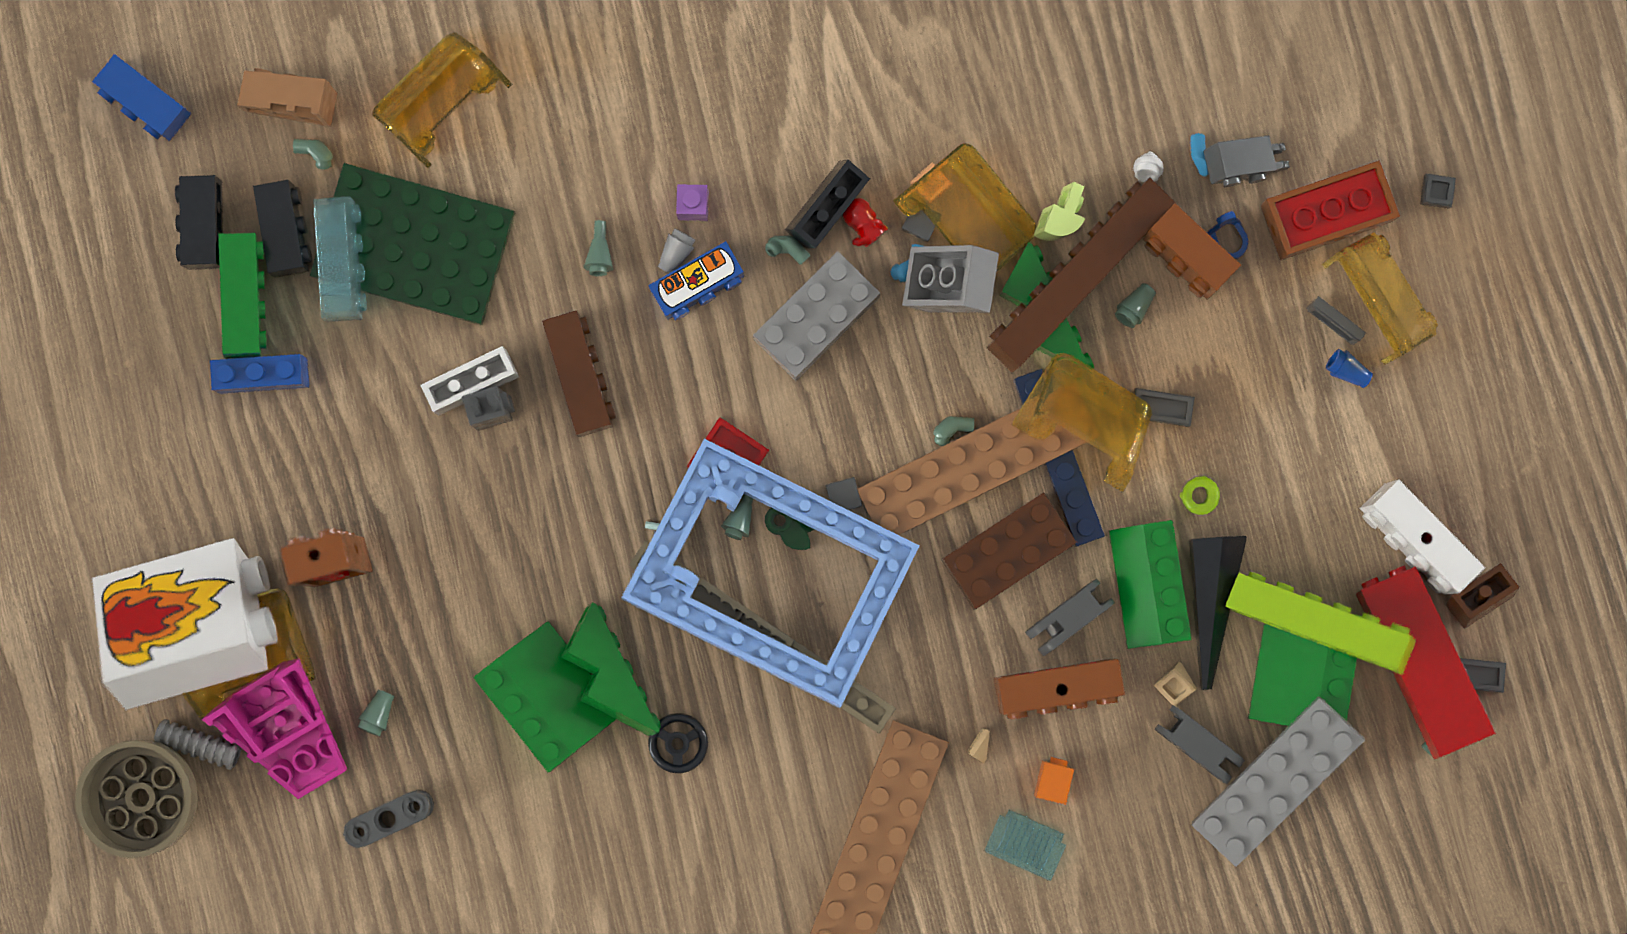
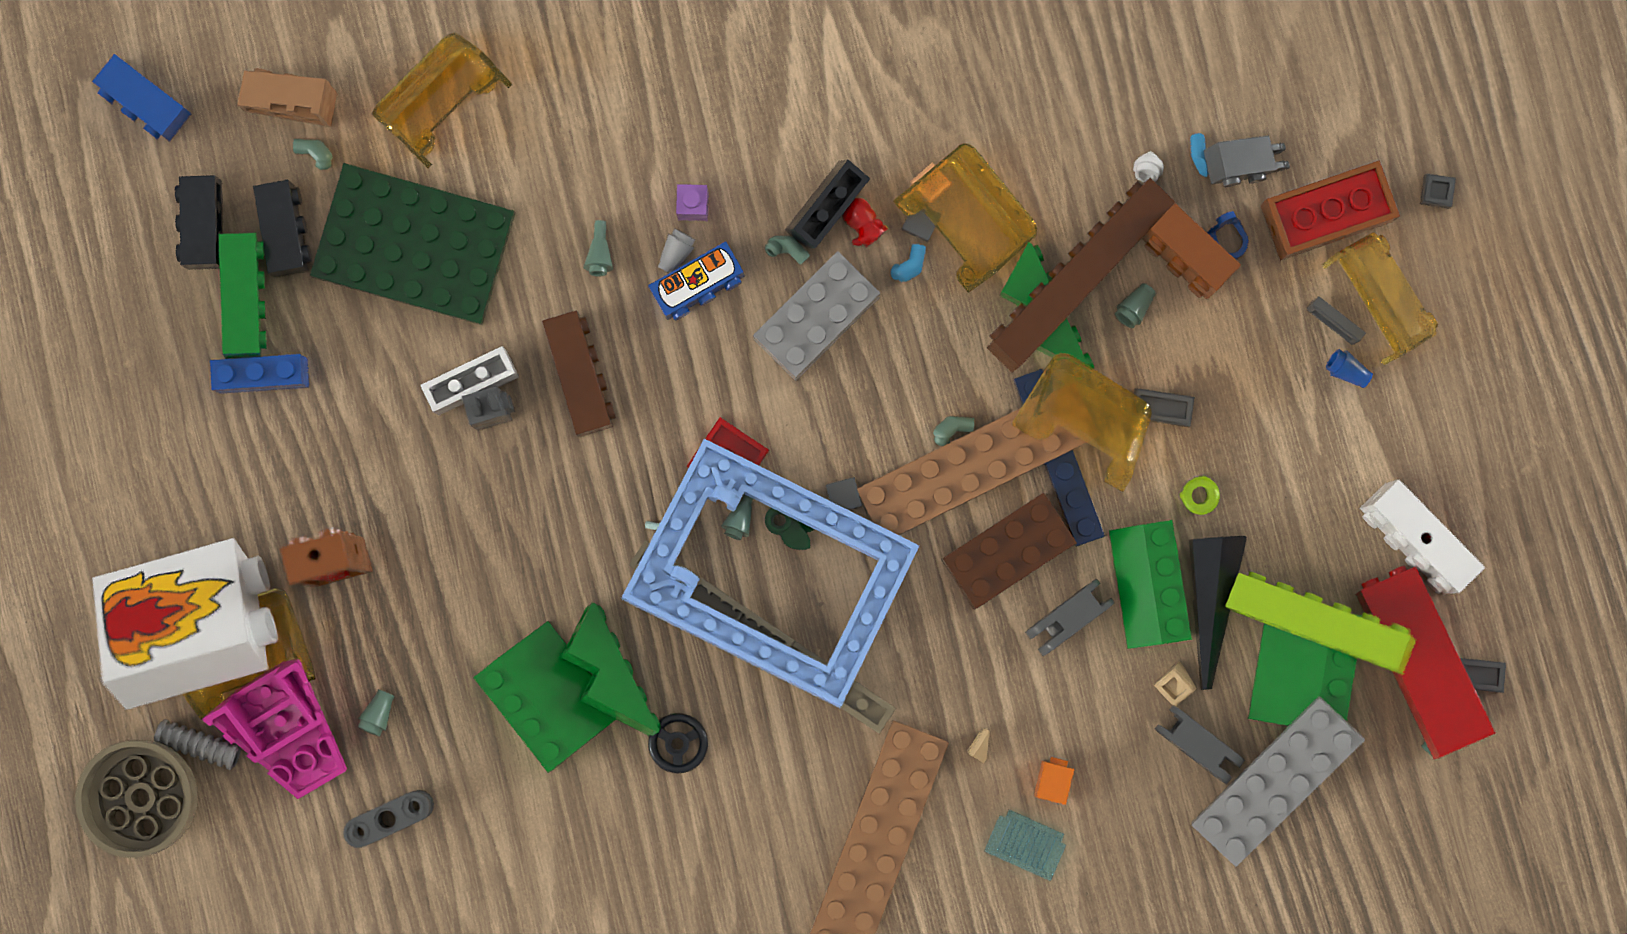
(339, 259): clear light blue brick -> none
(950, 279): light grey brick -> none
(1061, 219): yellowish green brick -> none
(1079, 684): dark orange brick -> none
(1482, 596): reddish brown brick -> none

